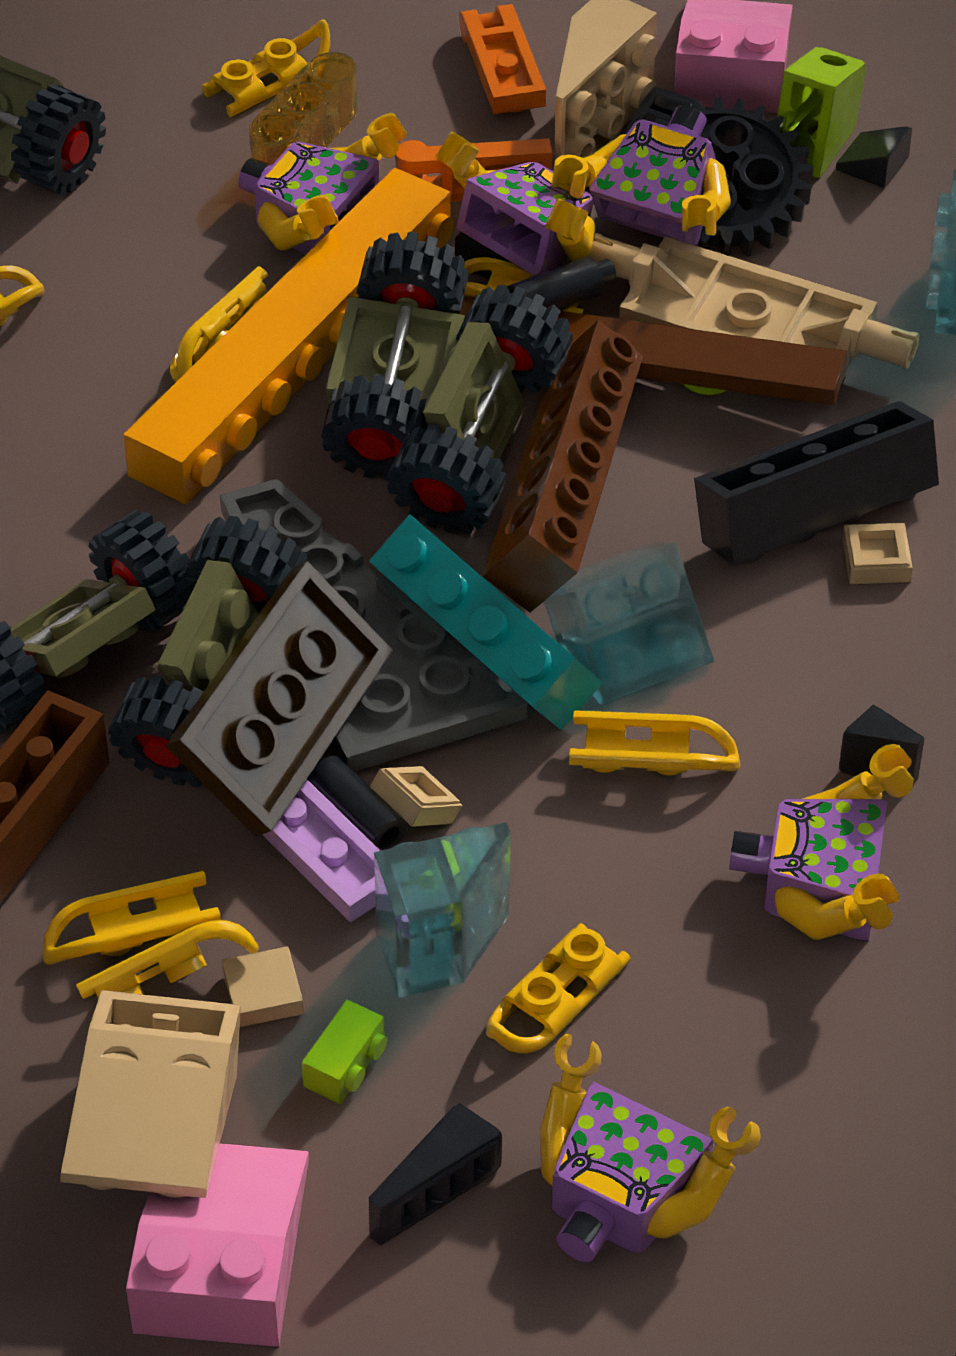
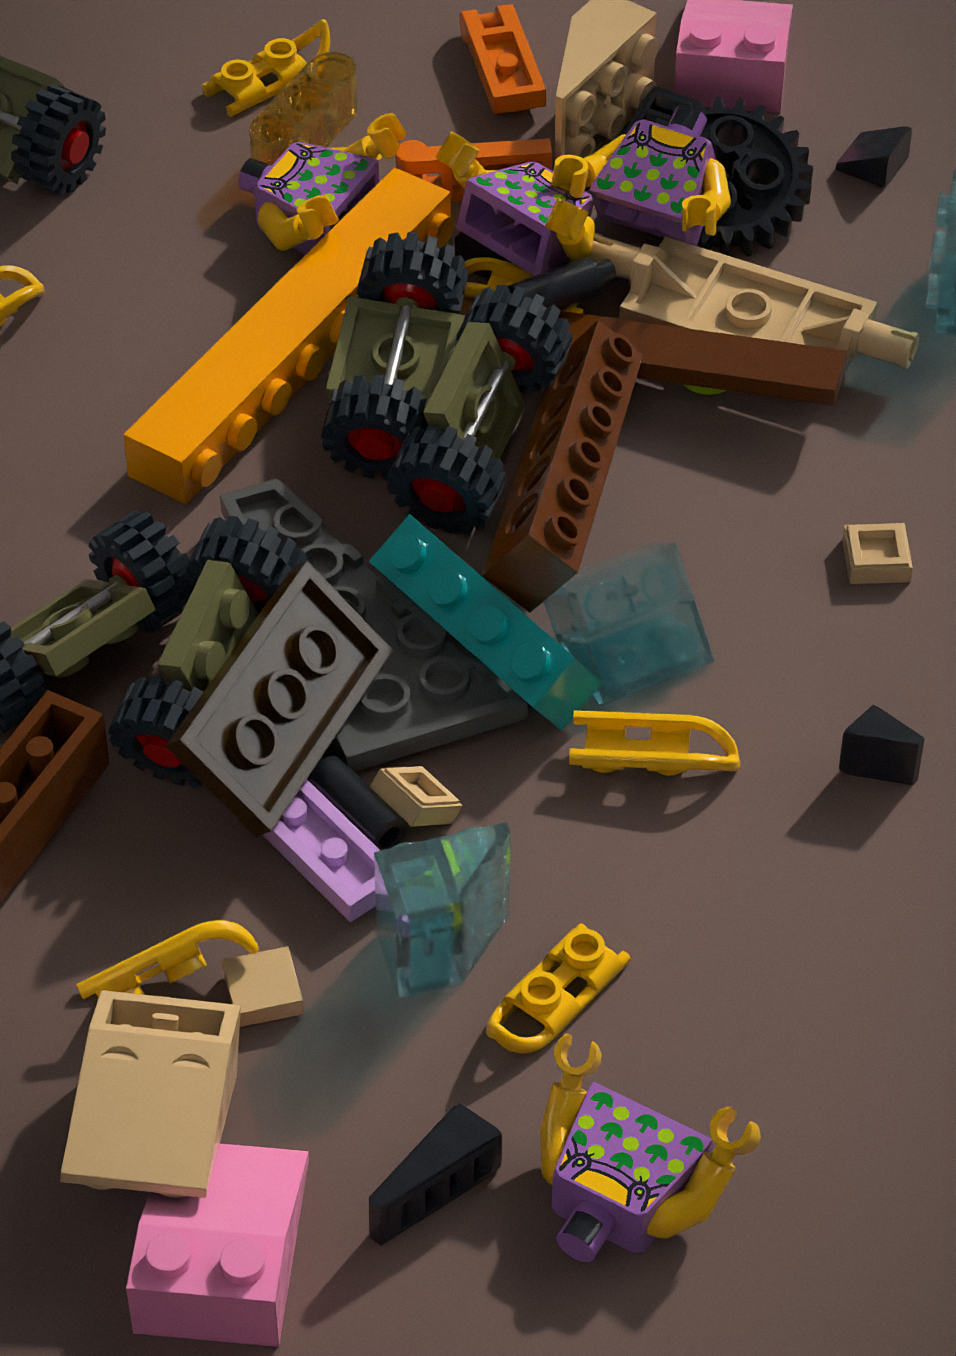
(117, 929): yellow piece -> none
(218, 321): yellow piece -> none
(344, 1051): lime piece -> none
(816, 482): black brick -> none
(825, 93): lime torso -> none
(829, 853): torso -> none

